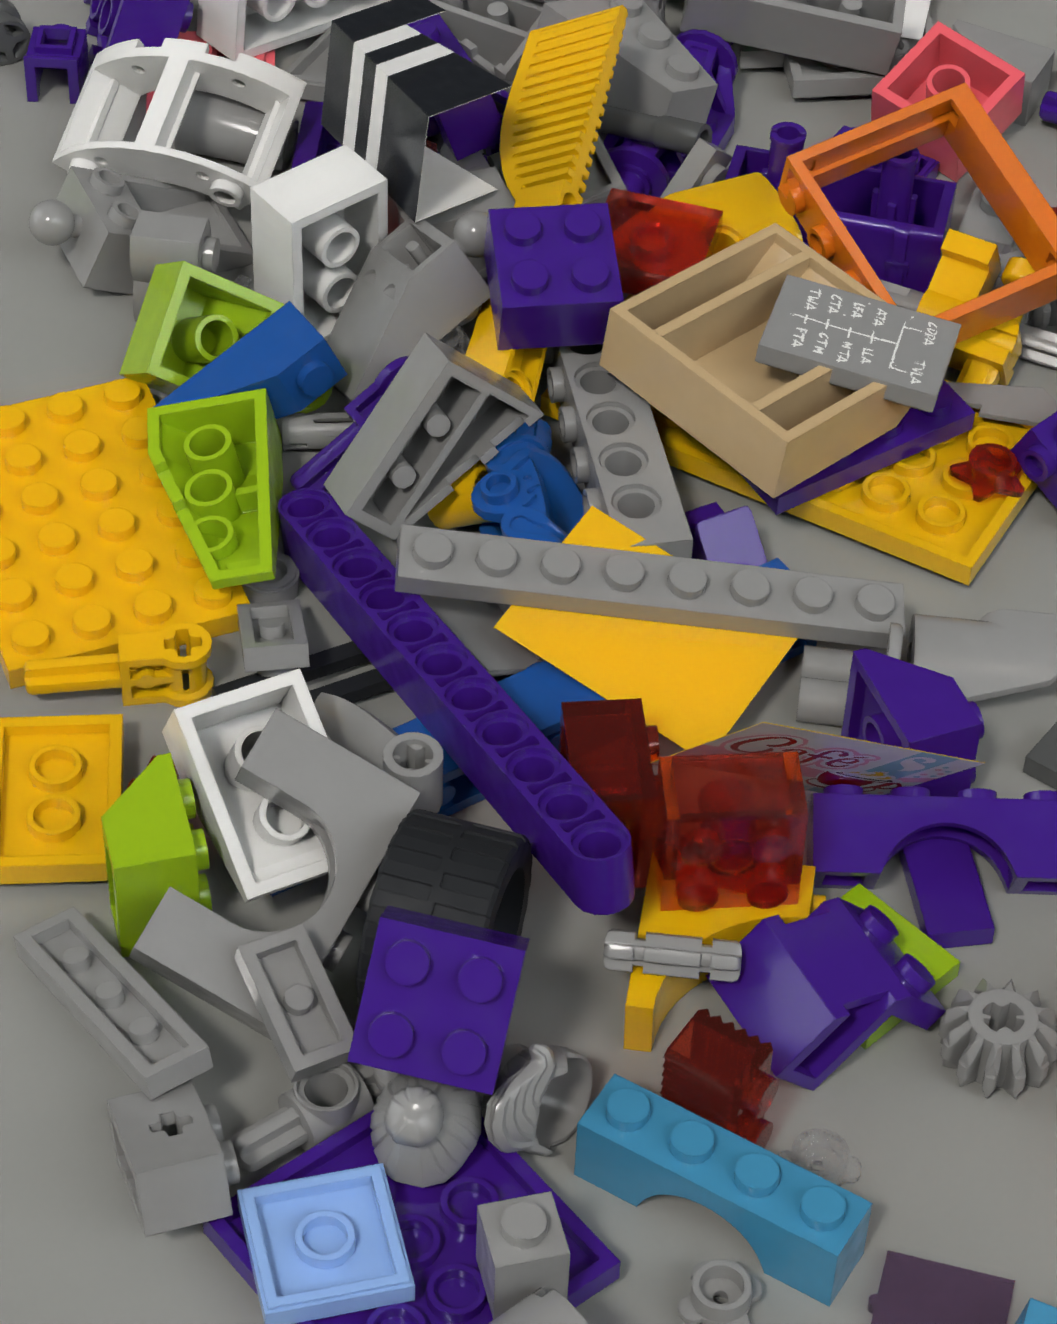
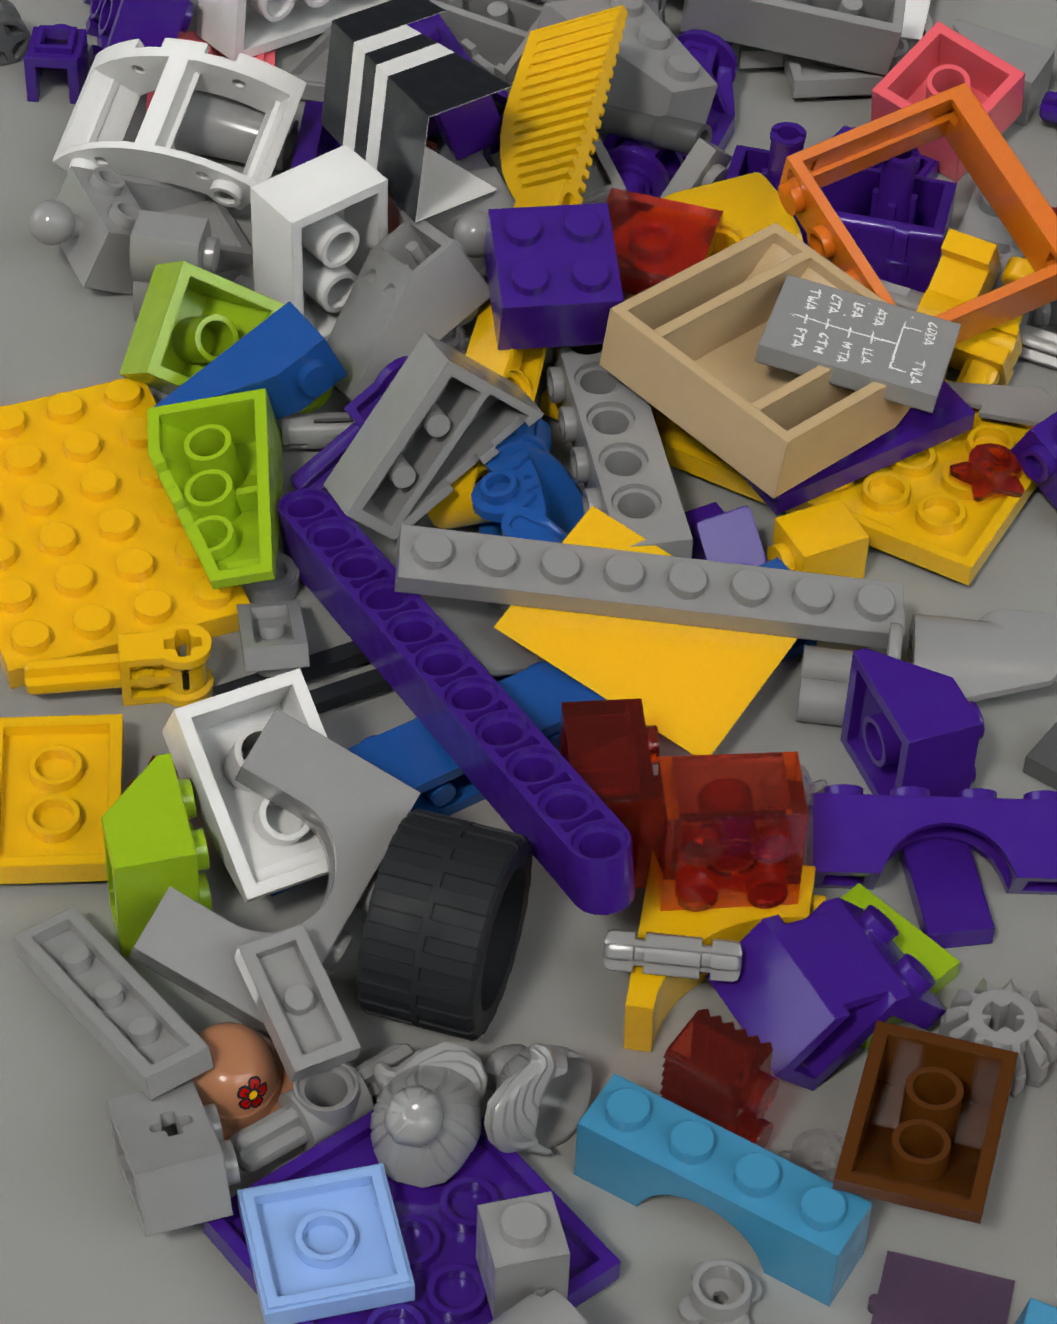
(244, 1076): none -> nougat hat
(407, 757): light grey piece -> none
(438, 999): dark purple brick -> none
(821, 541): none -> yellow brick
(838, 759): sticker -> none
(926, 1122): none -> reddish brown slope

